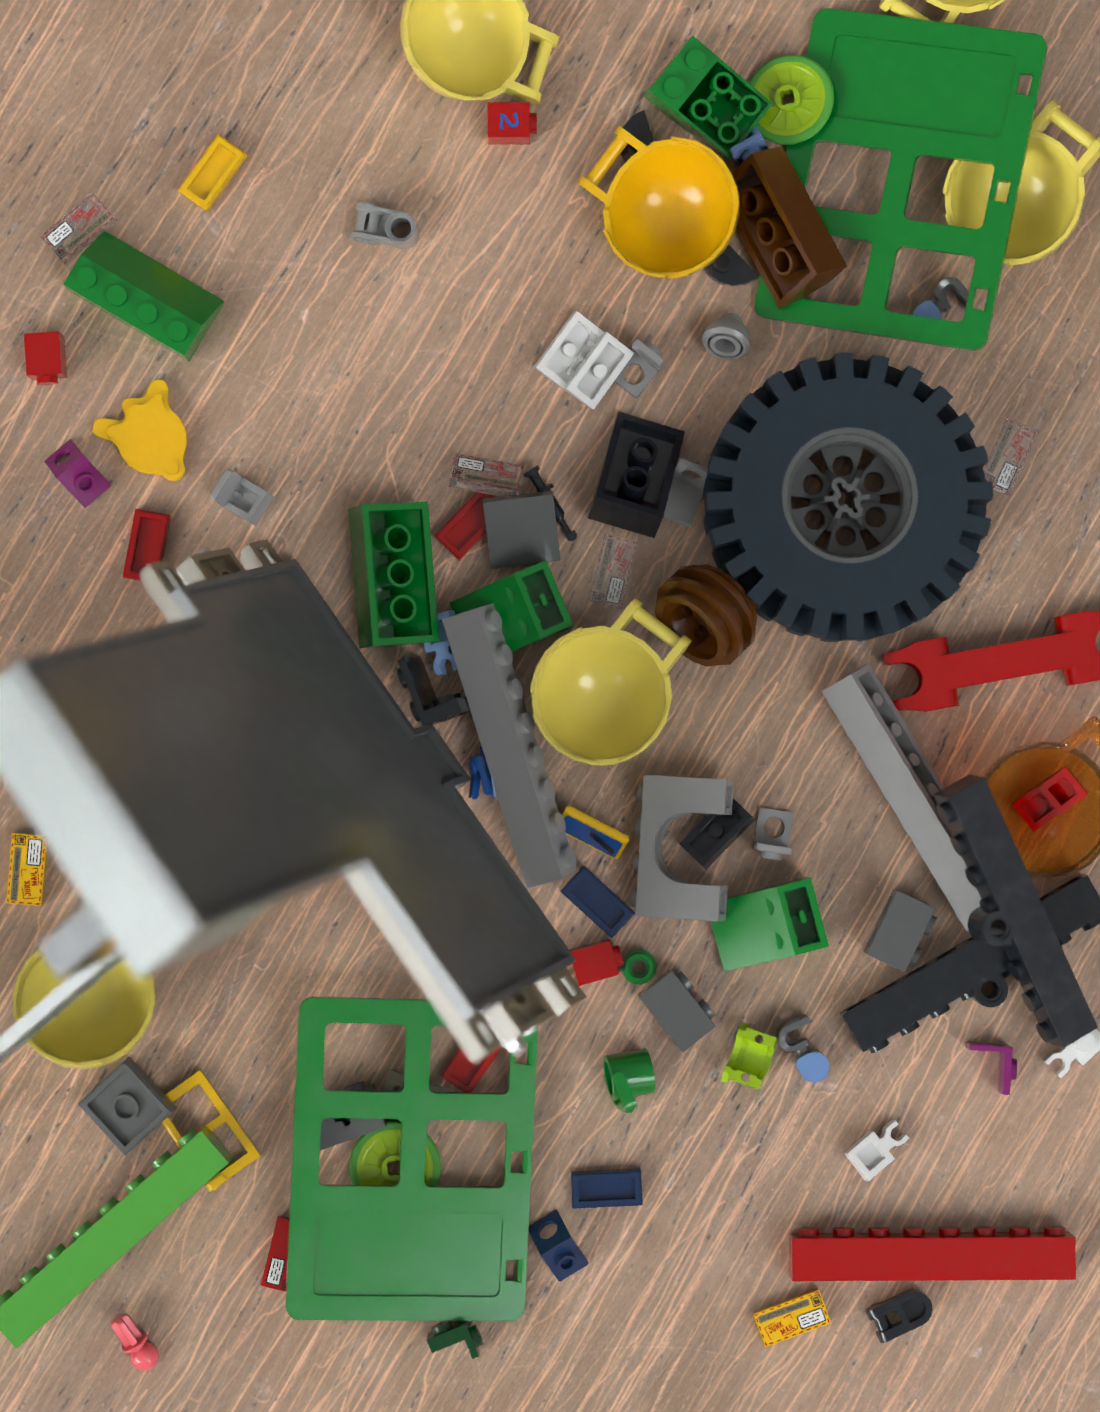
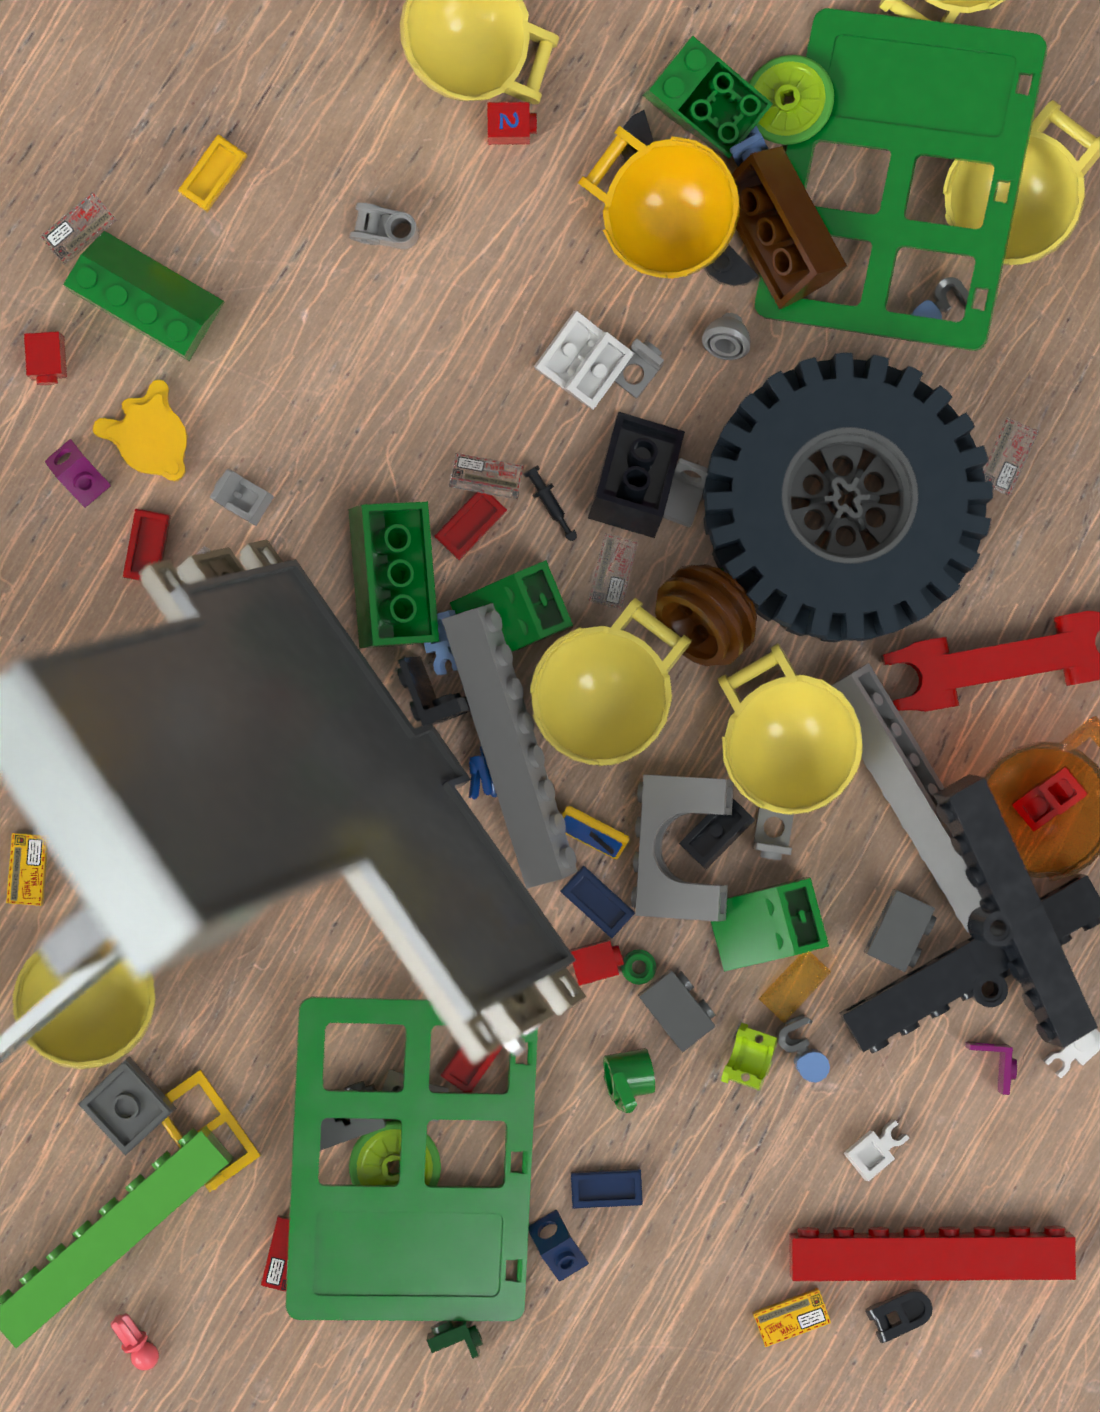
(521, 529): dark grey tile -> none
(789, 739): none -> light yellow windscreen
(794, 985): none -> clear yellow tile

